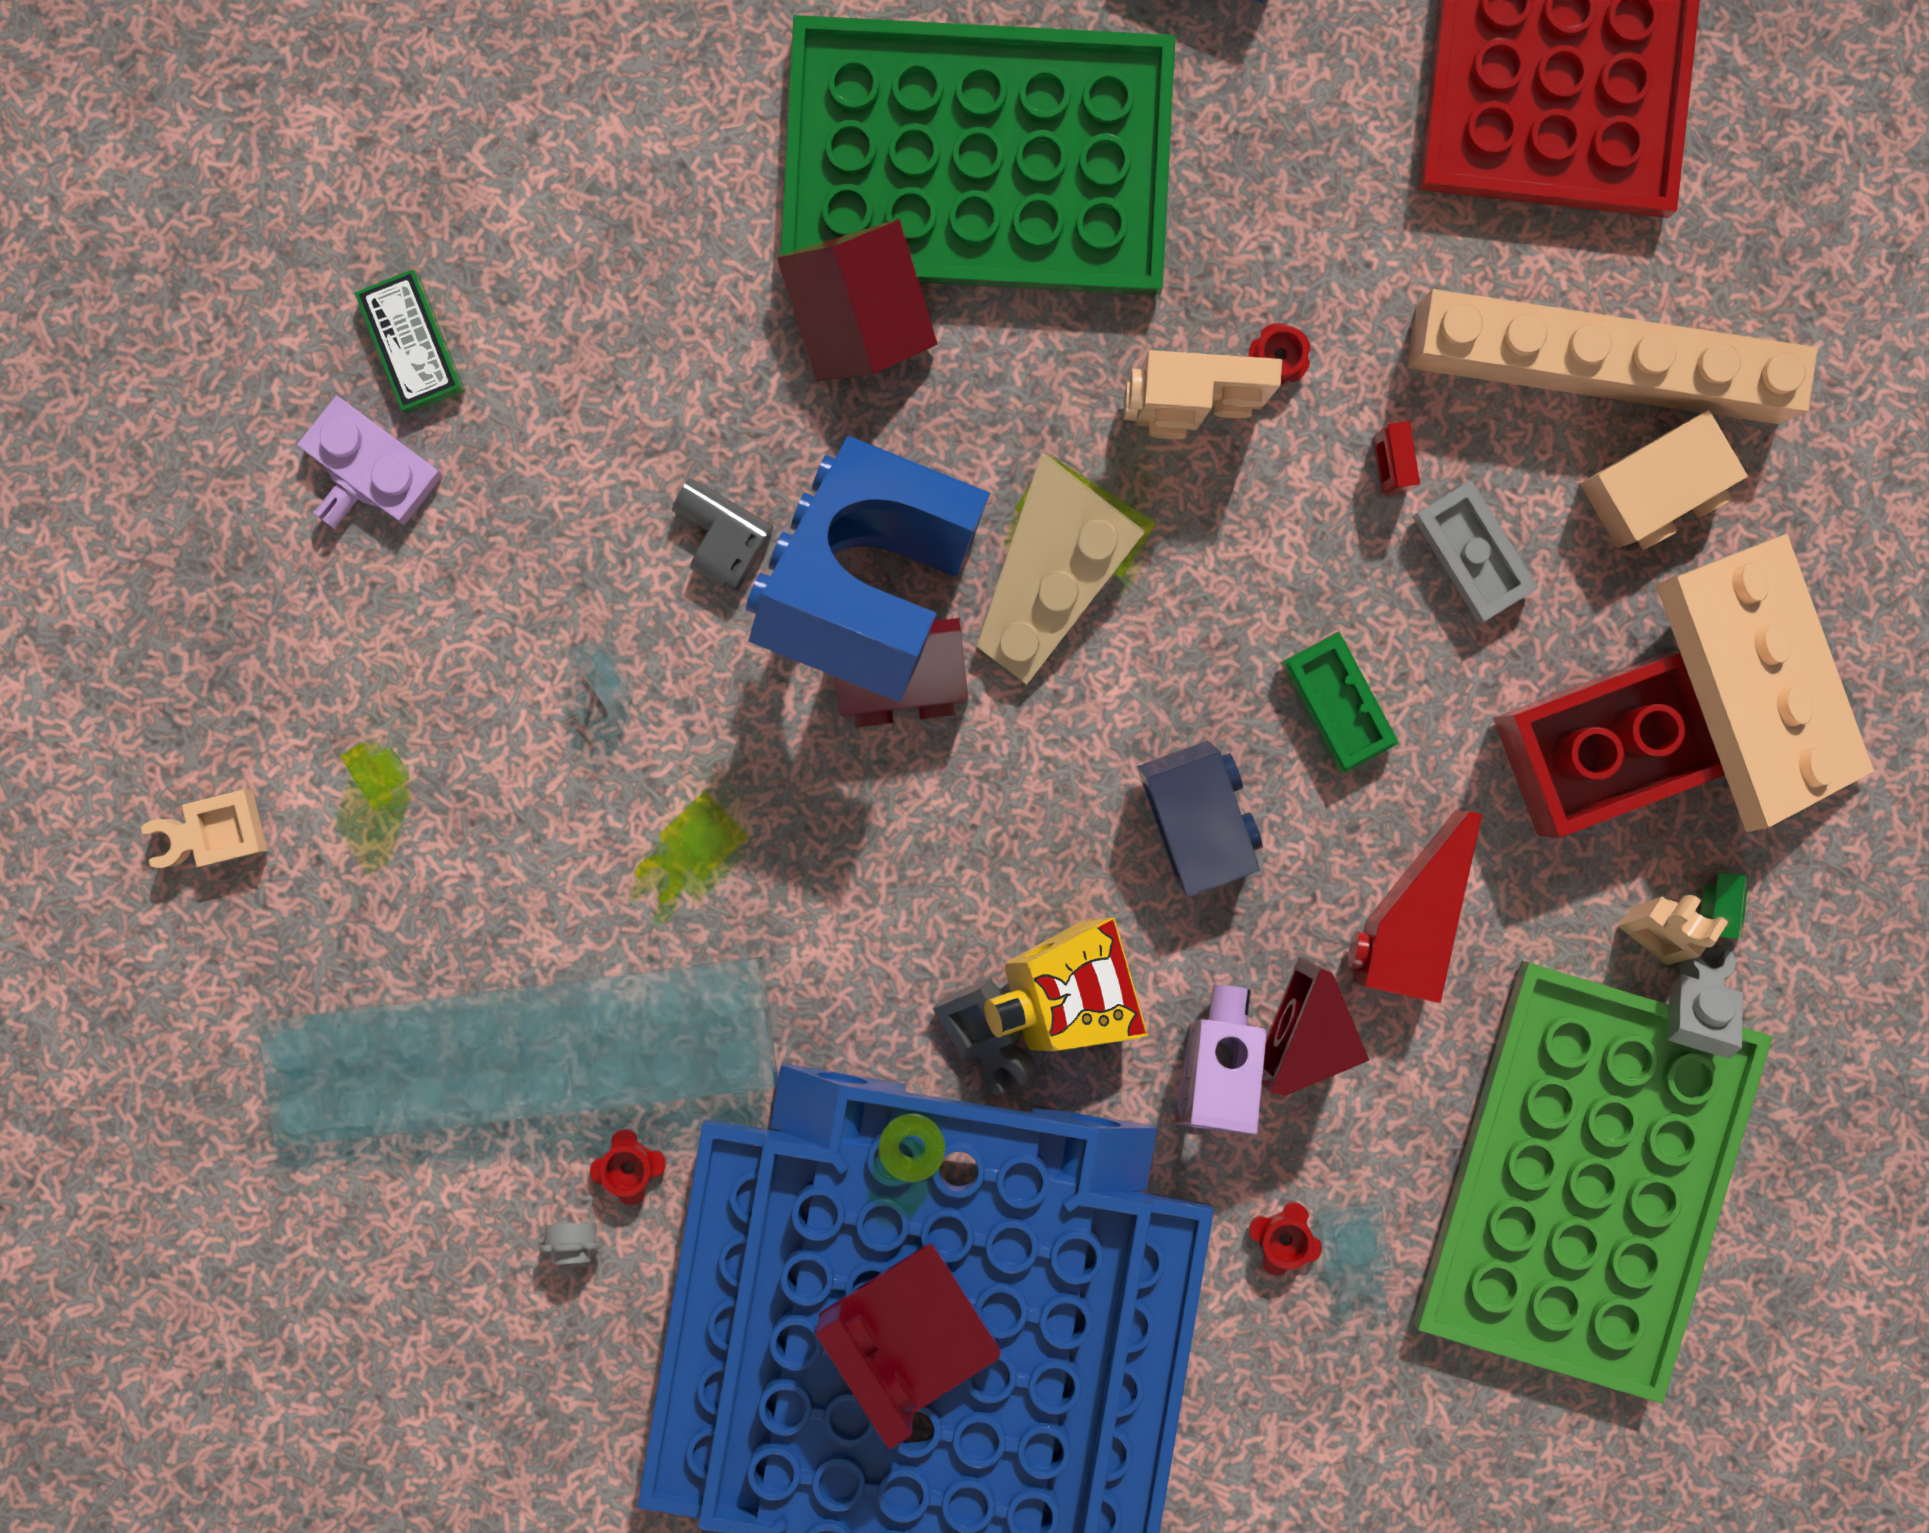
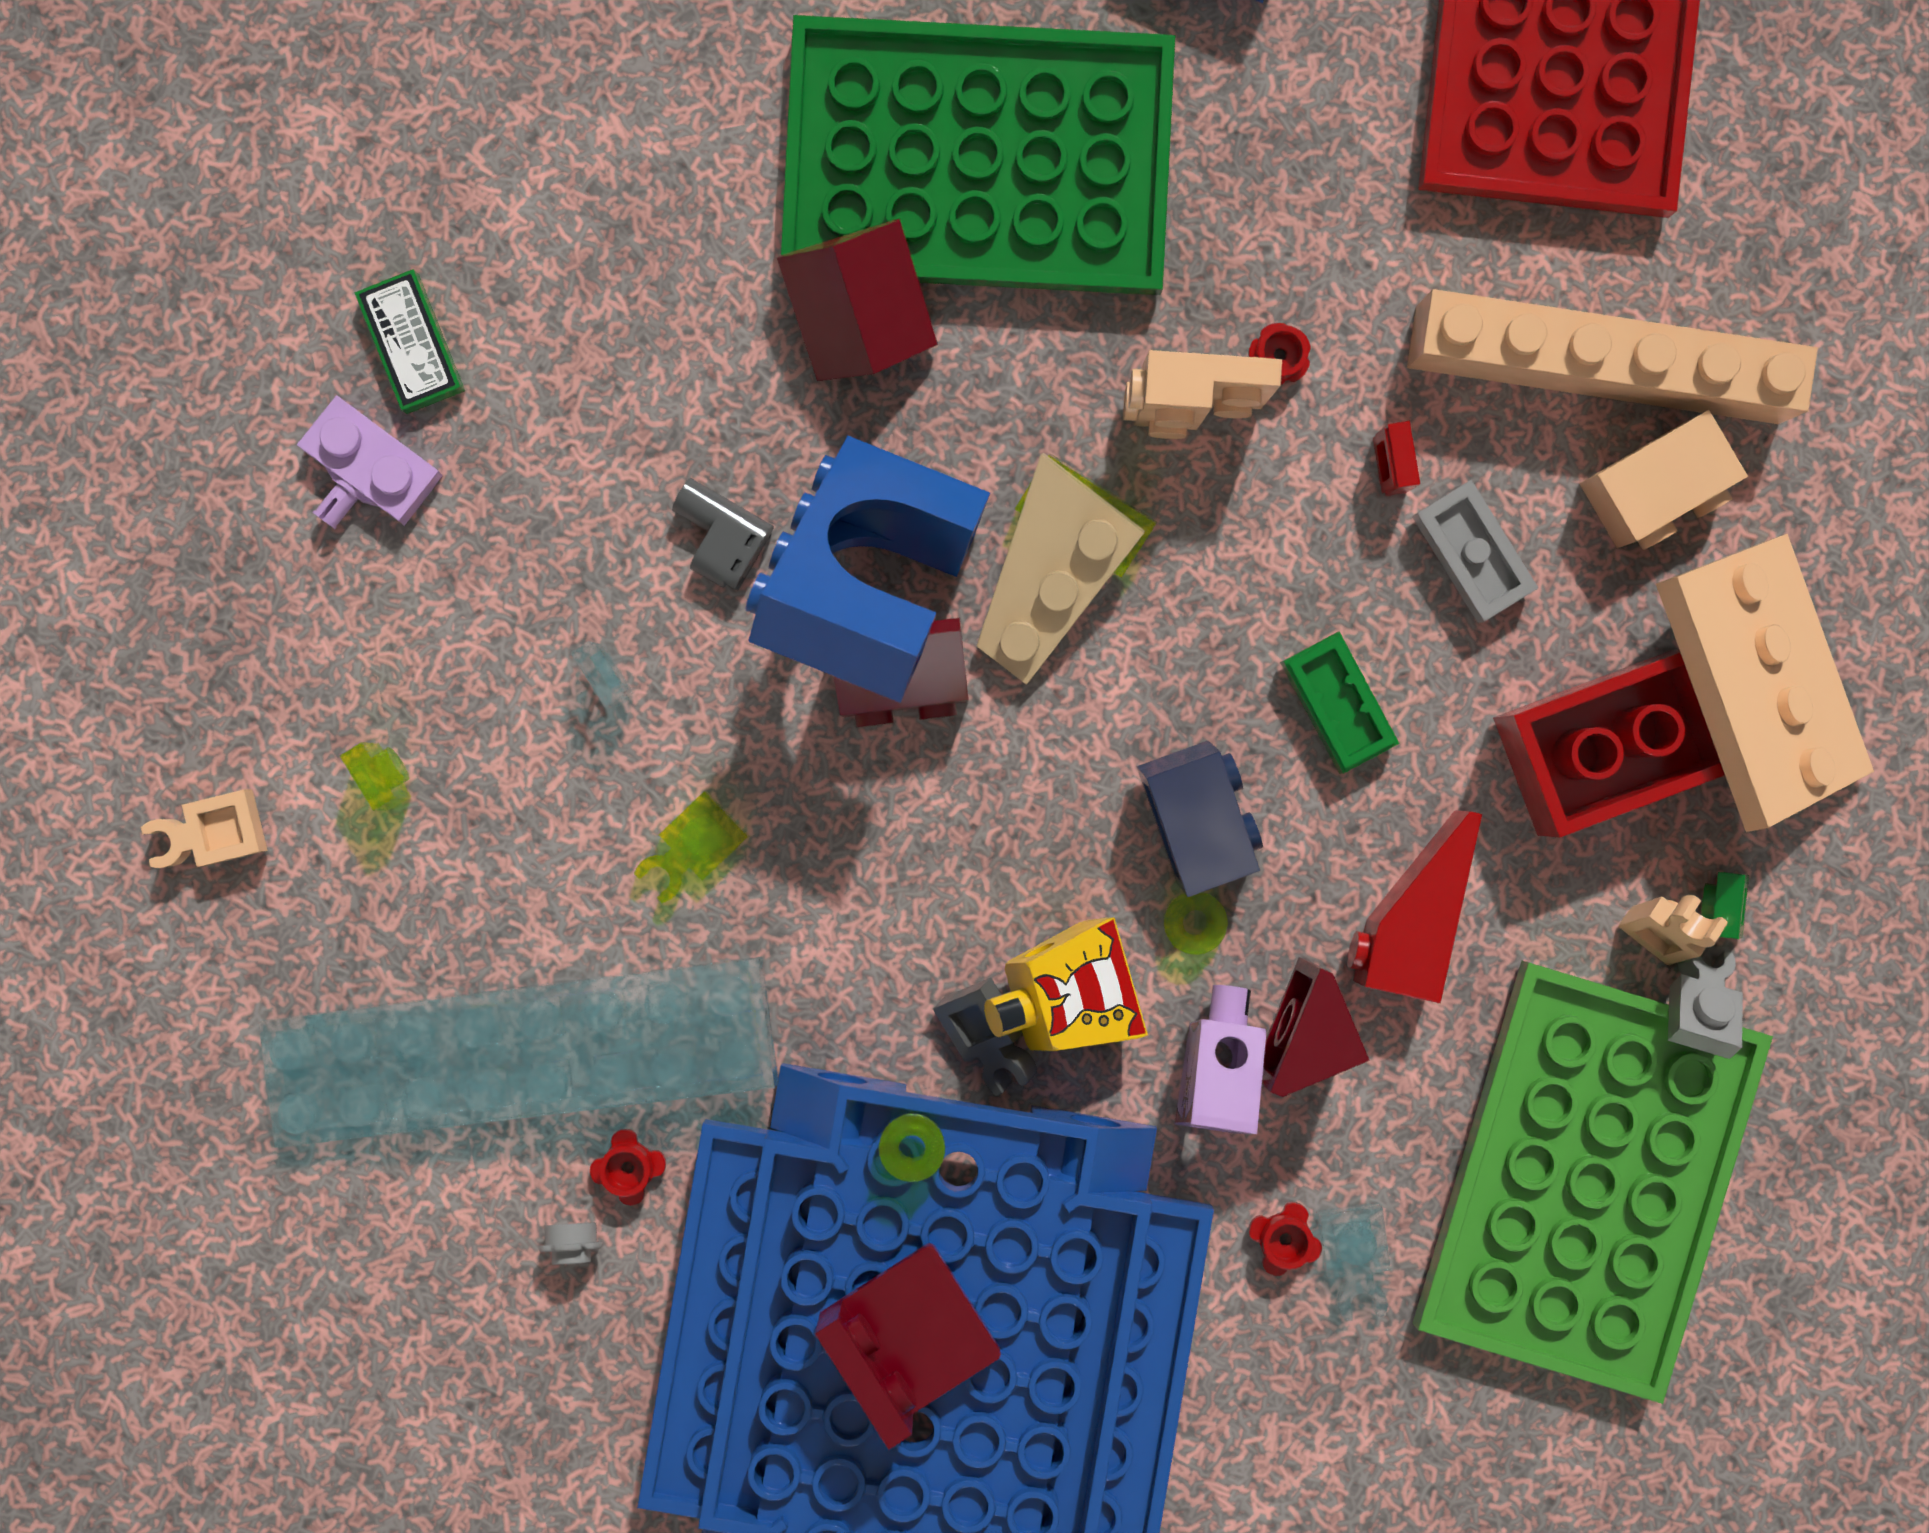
(1215, 923): none -> clear neon green plate

